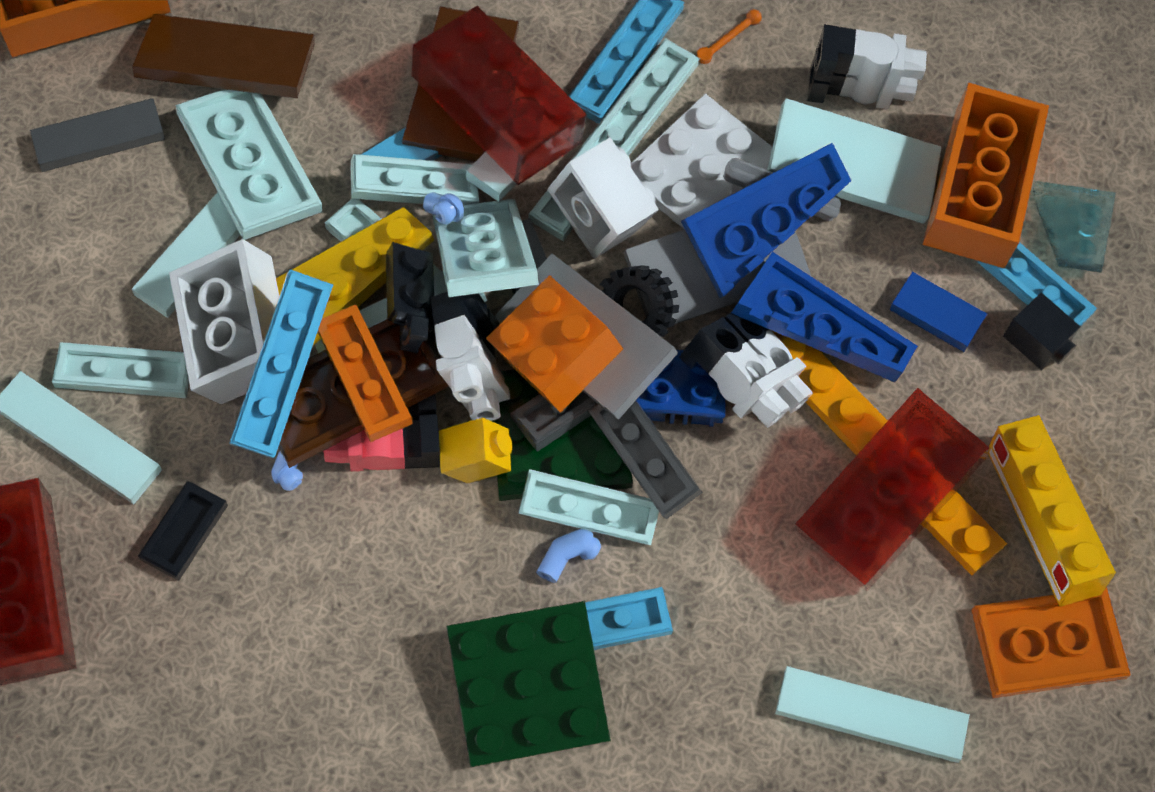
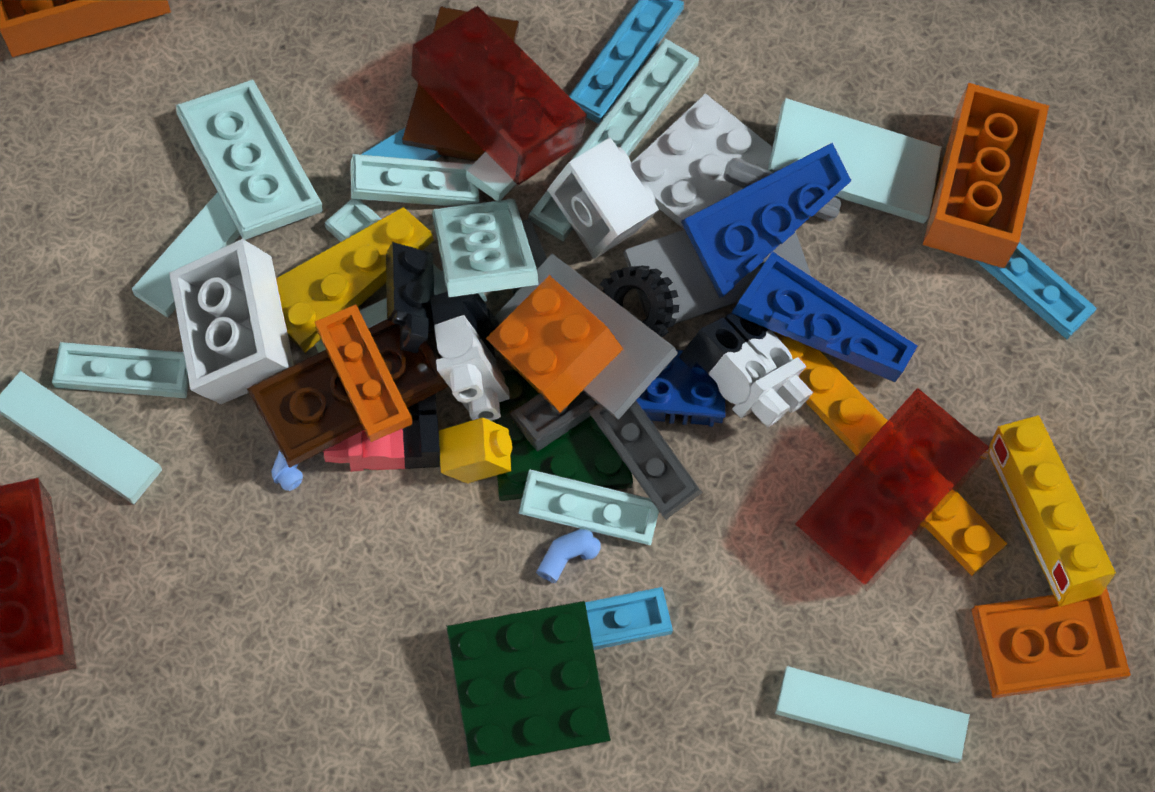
(97, 135): dark grey tile -> none
(183, 530): black tile -> none
(224, 56): reddish brown tile -> none
(281, 364): medium azure tile -> none
(445, 207): light blue arm -> none
(705, 54): orange hinge -> none
(864, 67): white hips -> none
(938, 311): blue tile -> none
(1042, 332): black brick -> none
(1075, 223): clear light blue wing -> none

